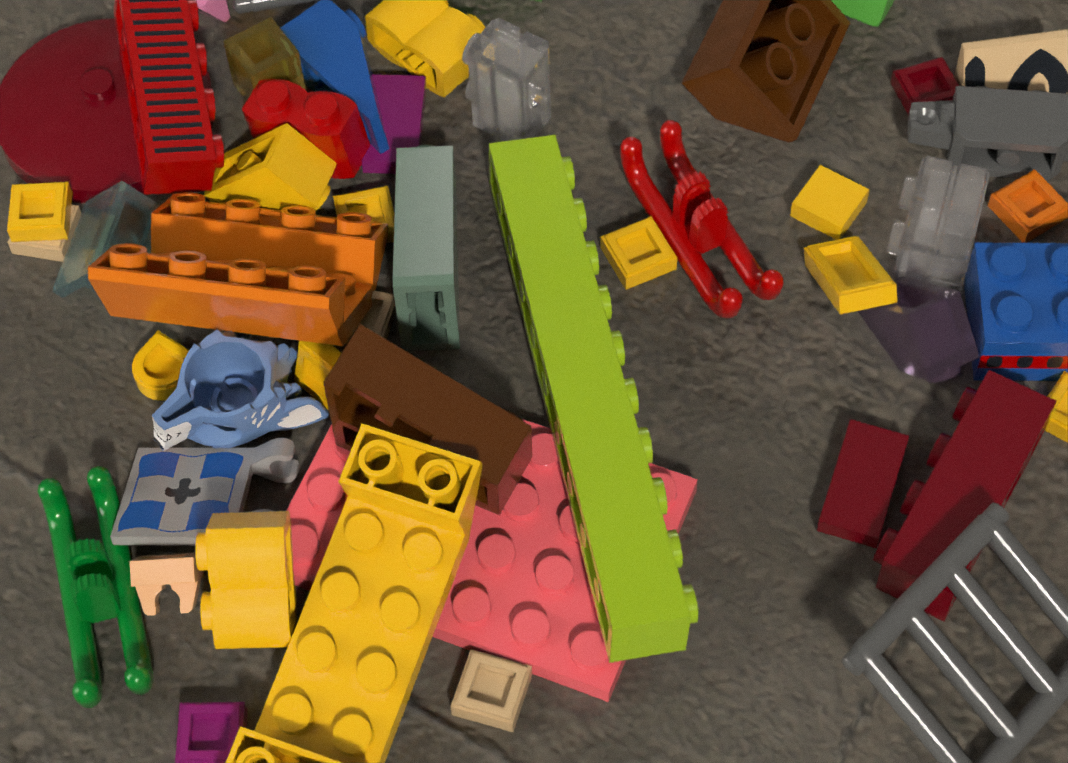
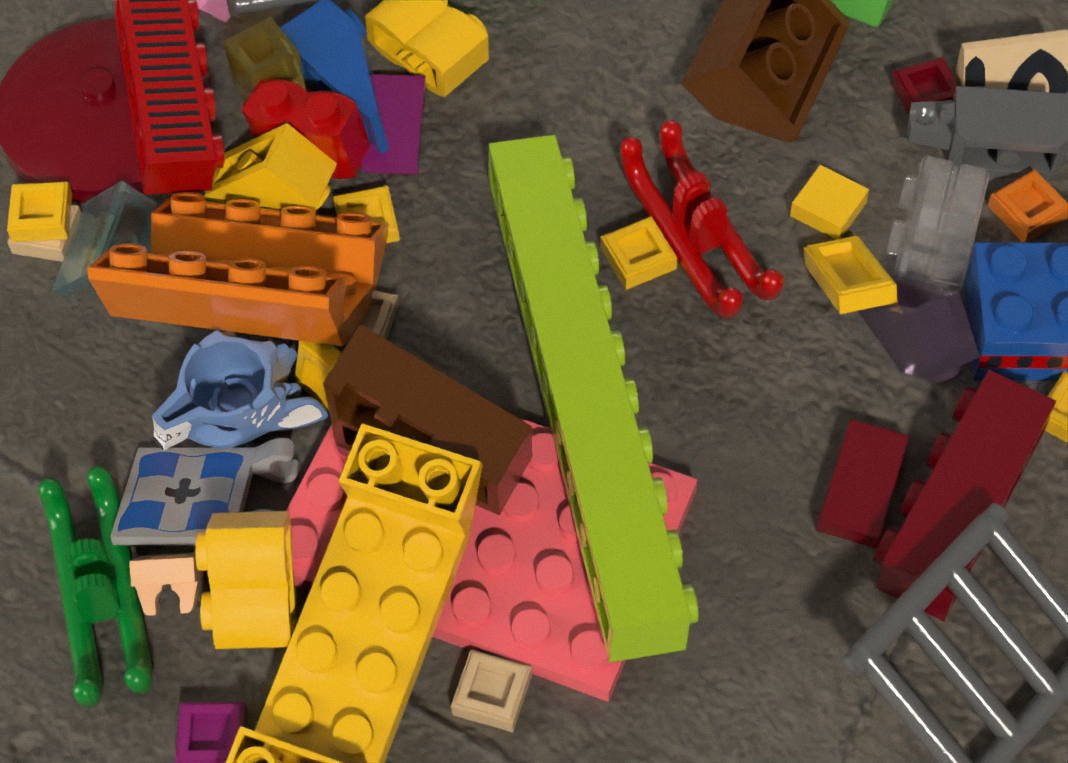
(158, 366): yellow tile -> none
(426, 249): sand green slope -> none
(508, 81): clear brick -> none

